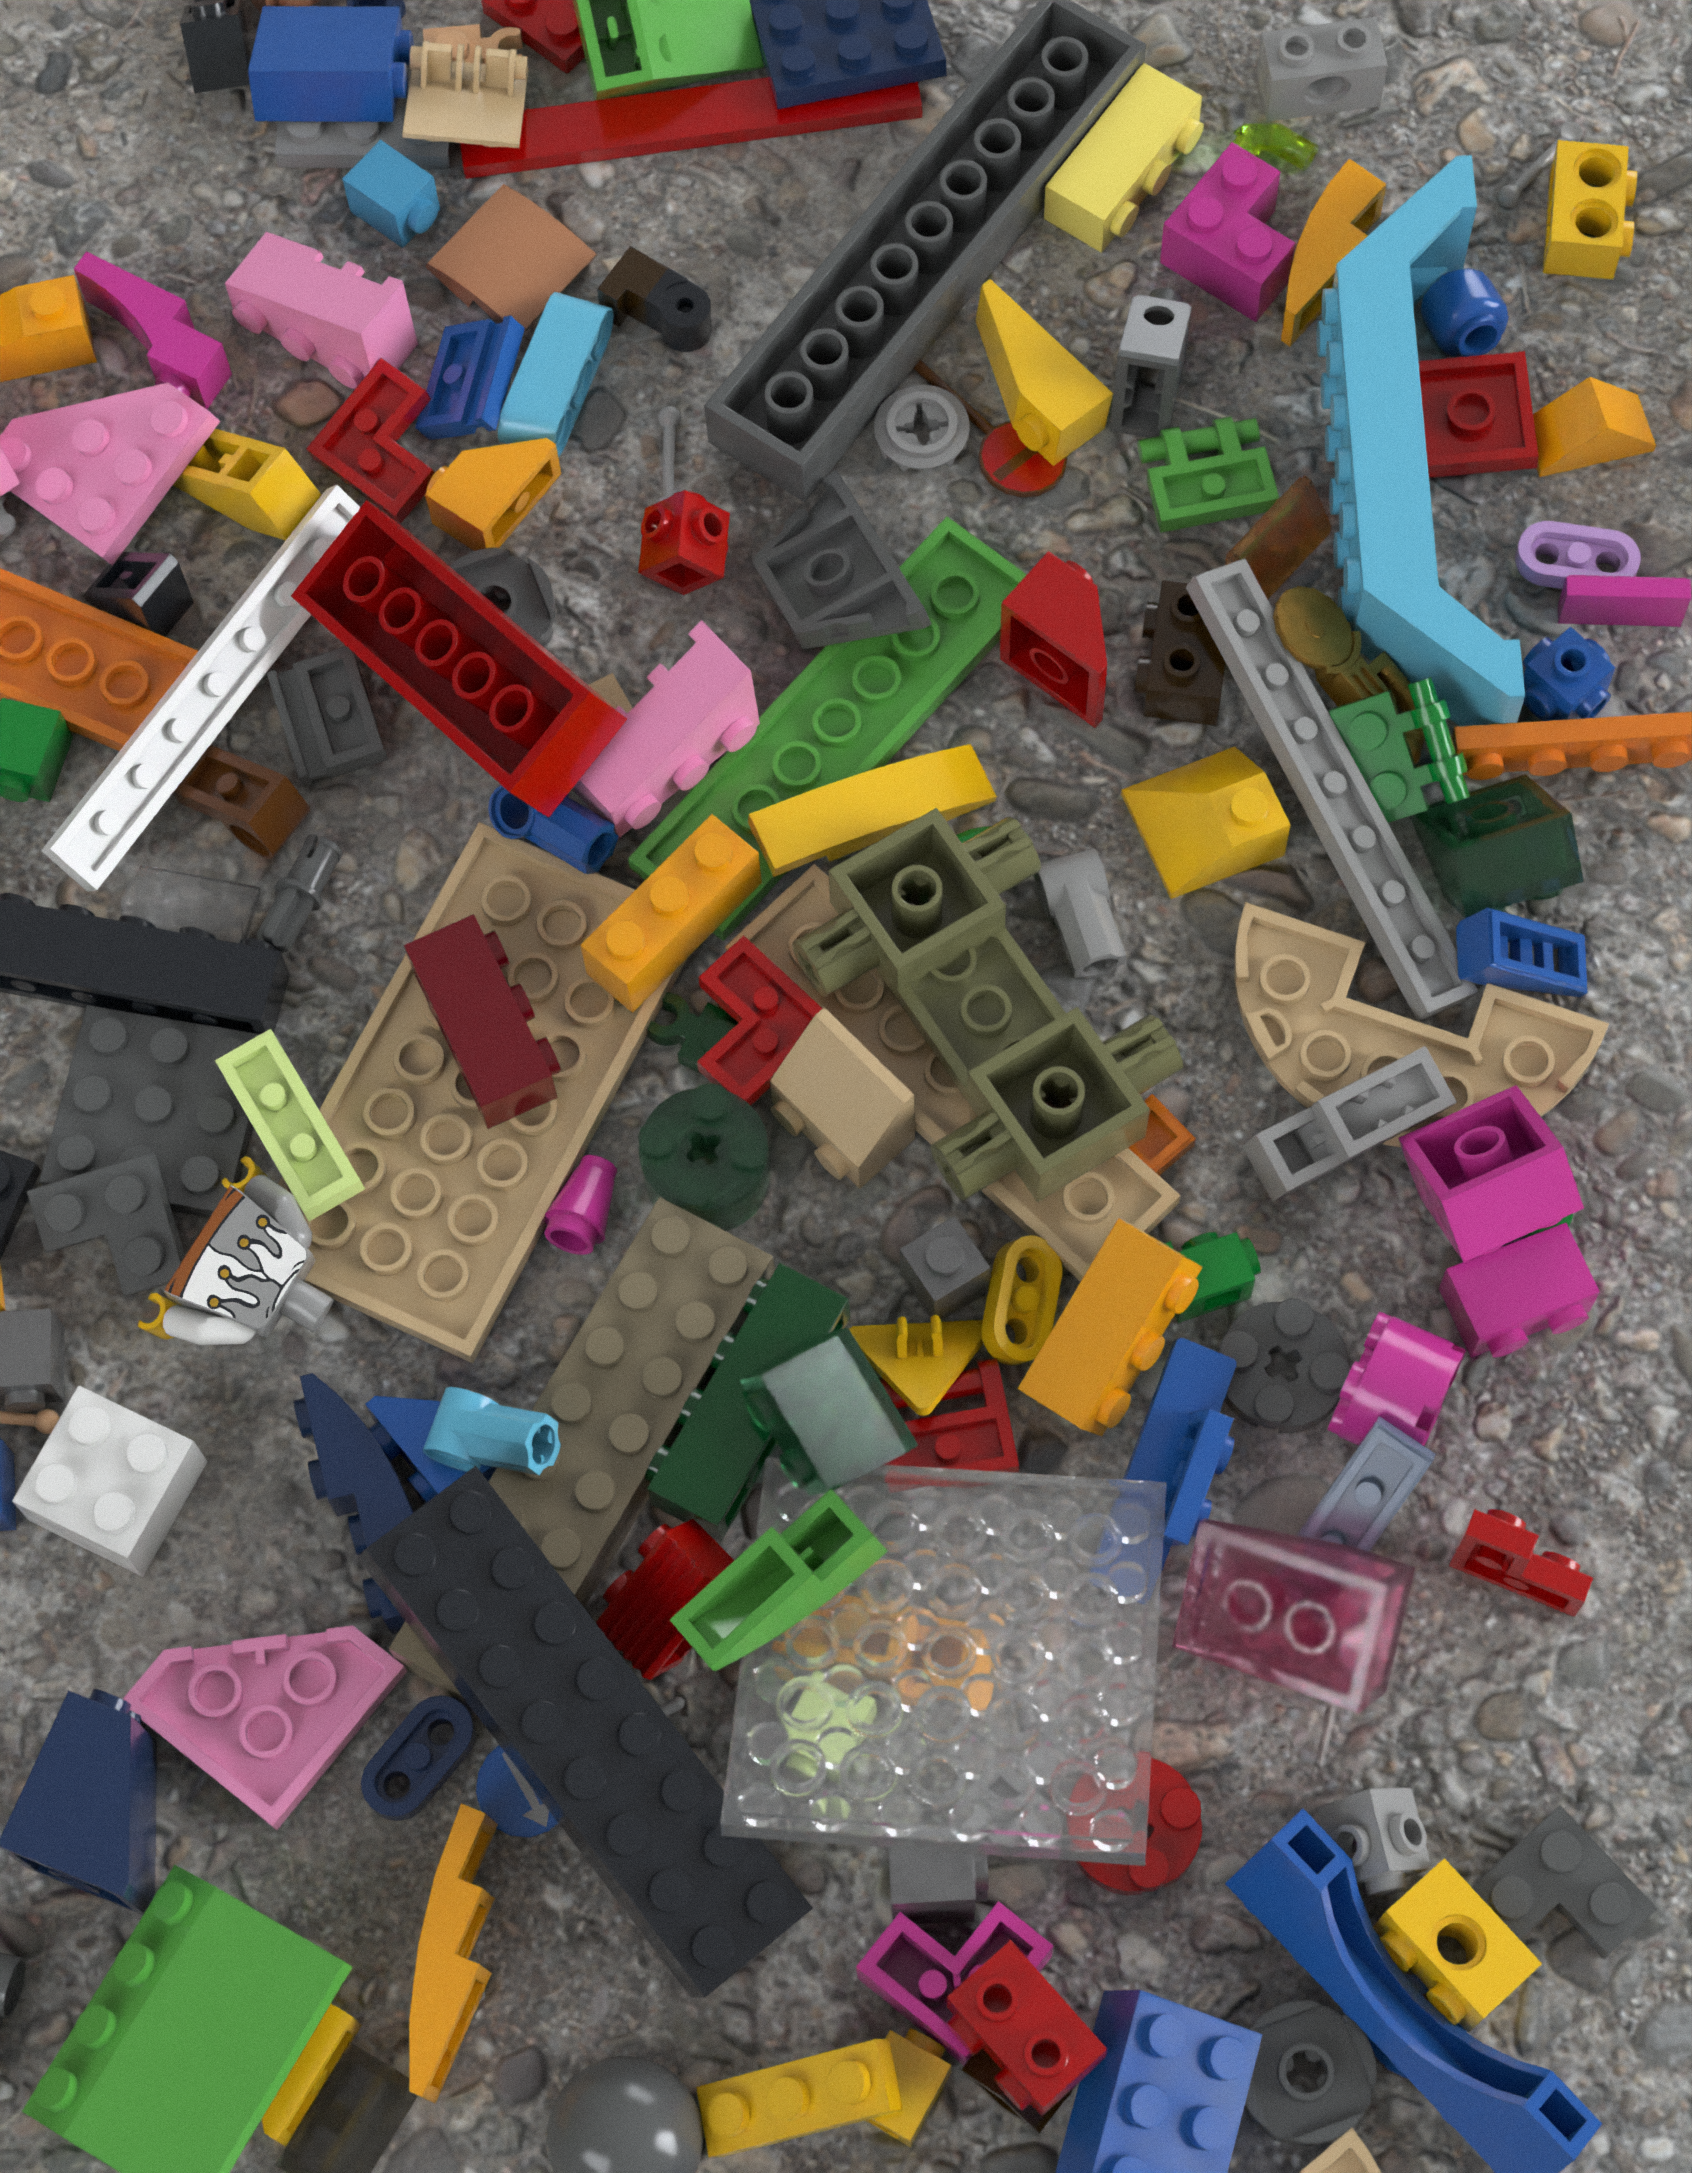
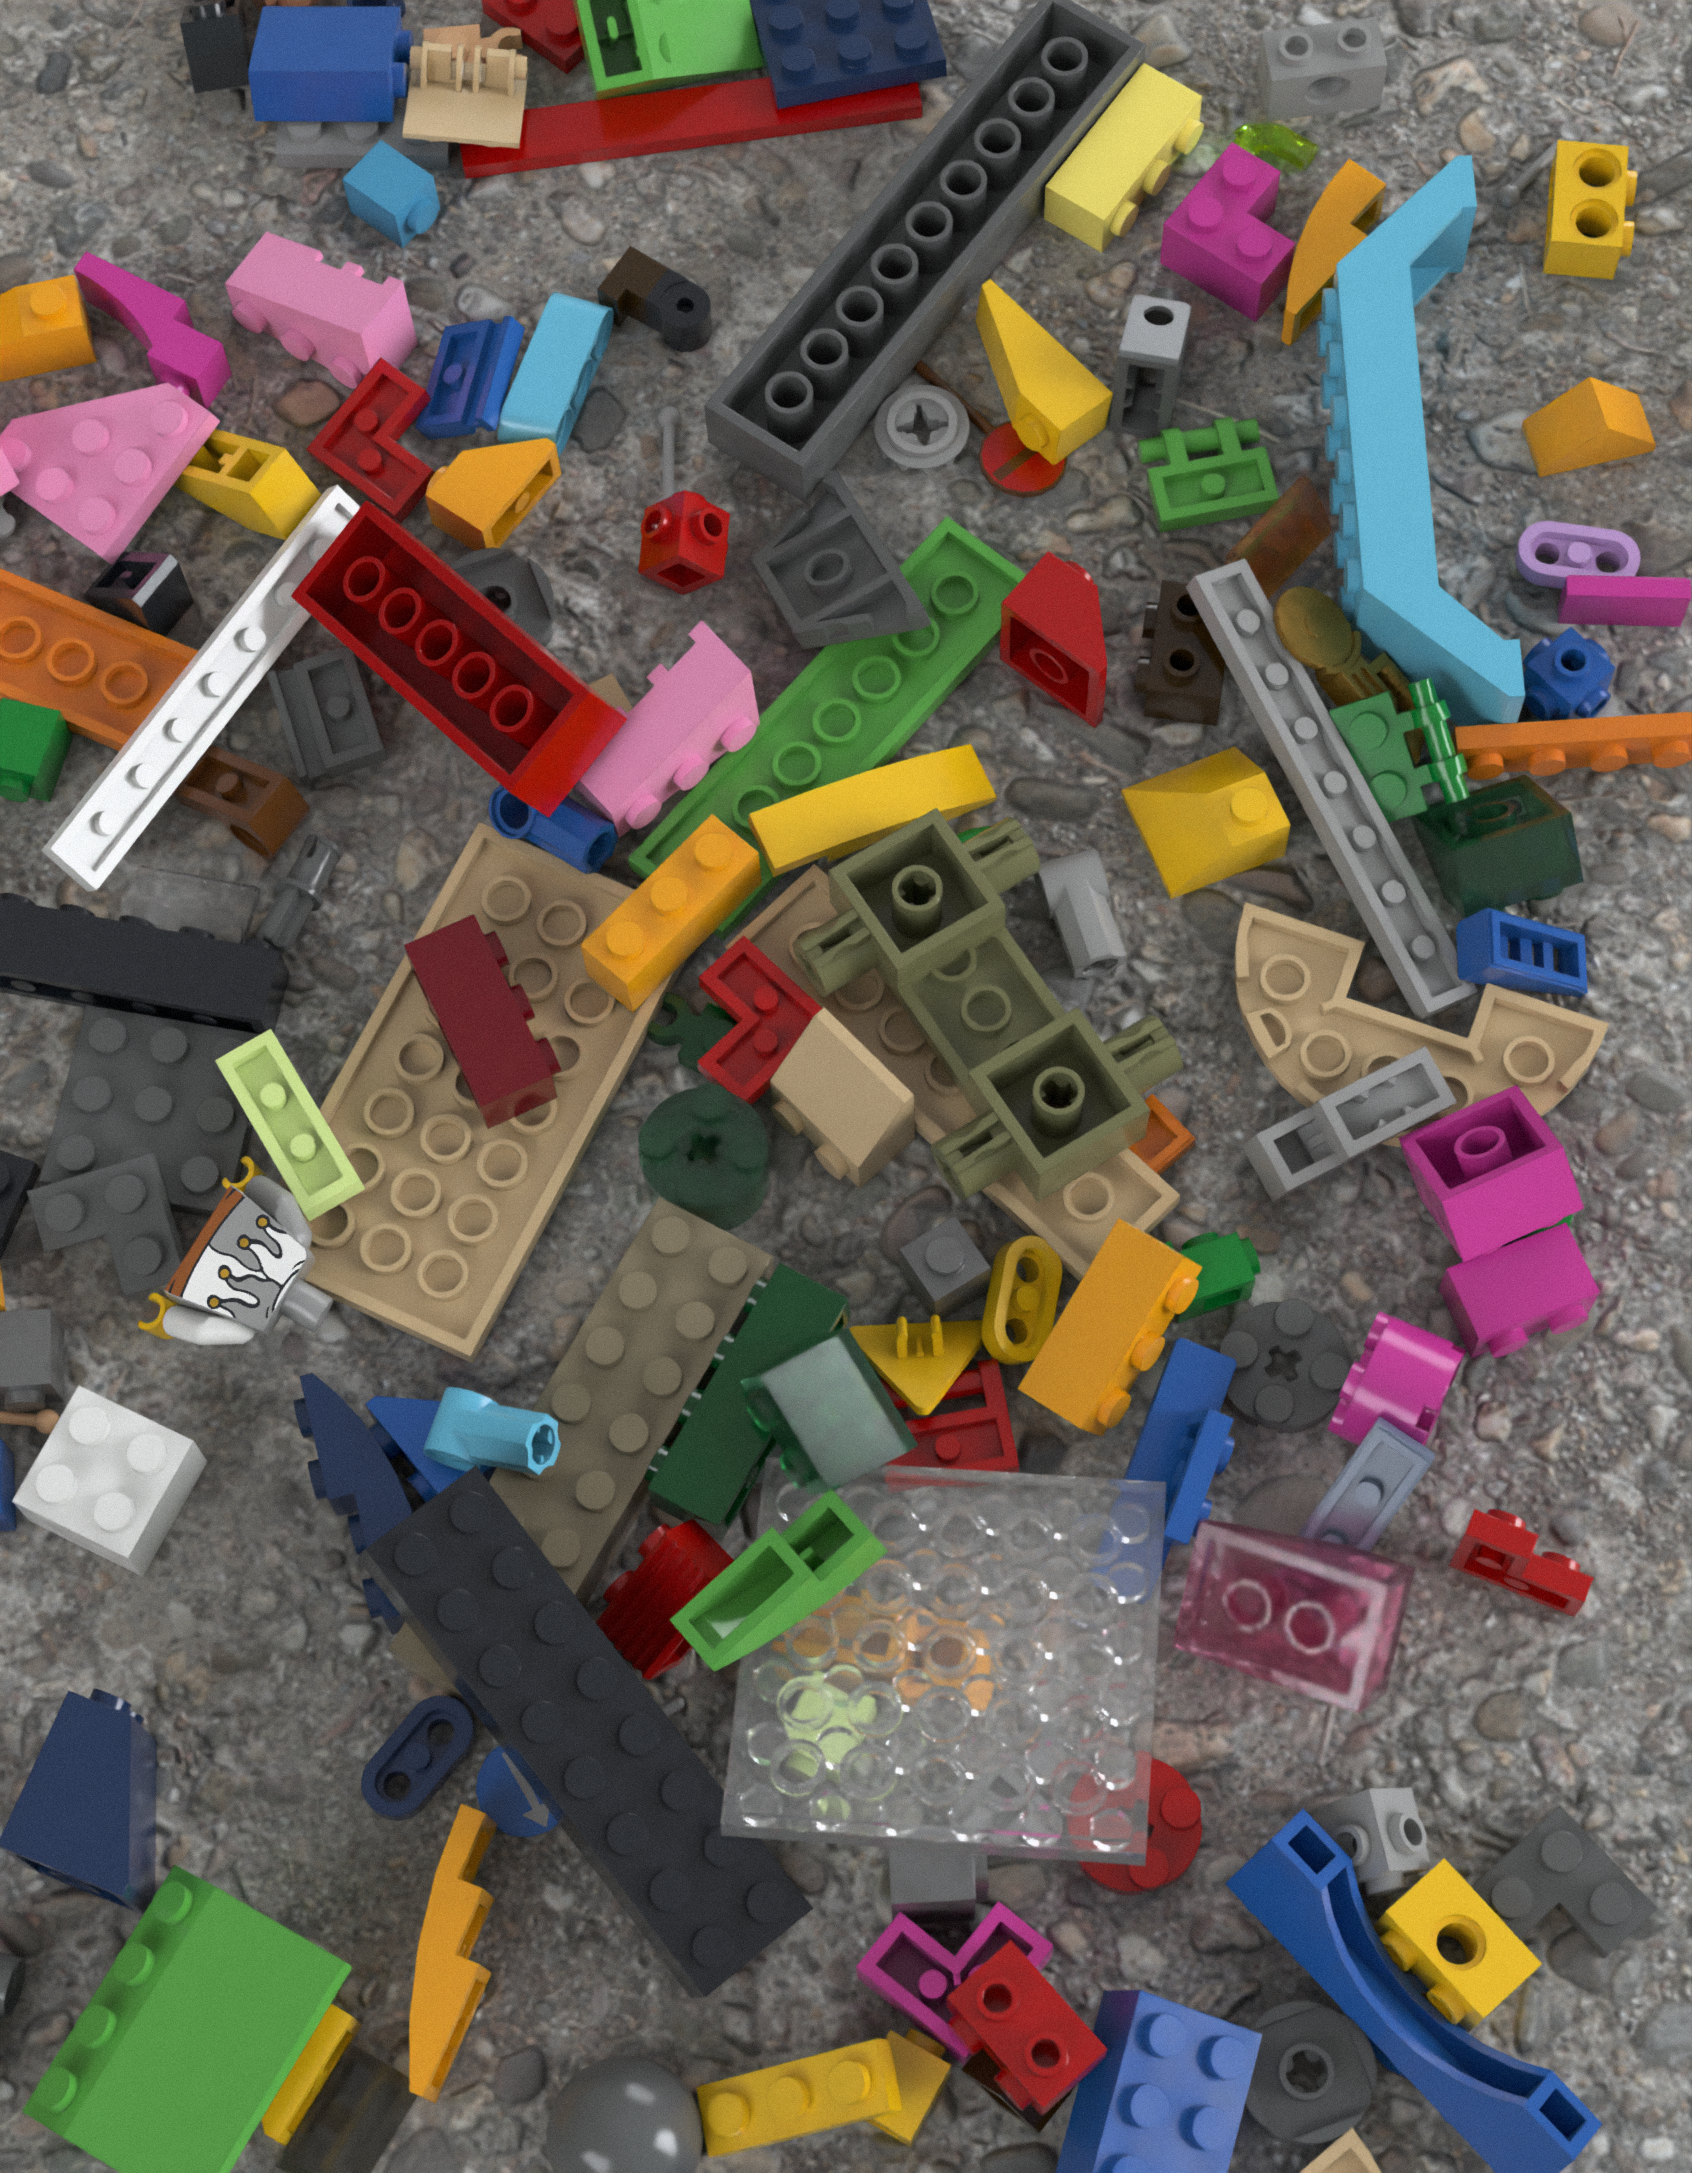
(266, 1709): bright pink plate -> none
(510, 258): nougat slope -> none
(582, 1207): dark pink cone -> none
(1464, 313): blue head -> none
(1478, 414): red plate -> none

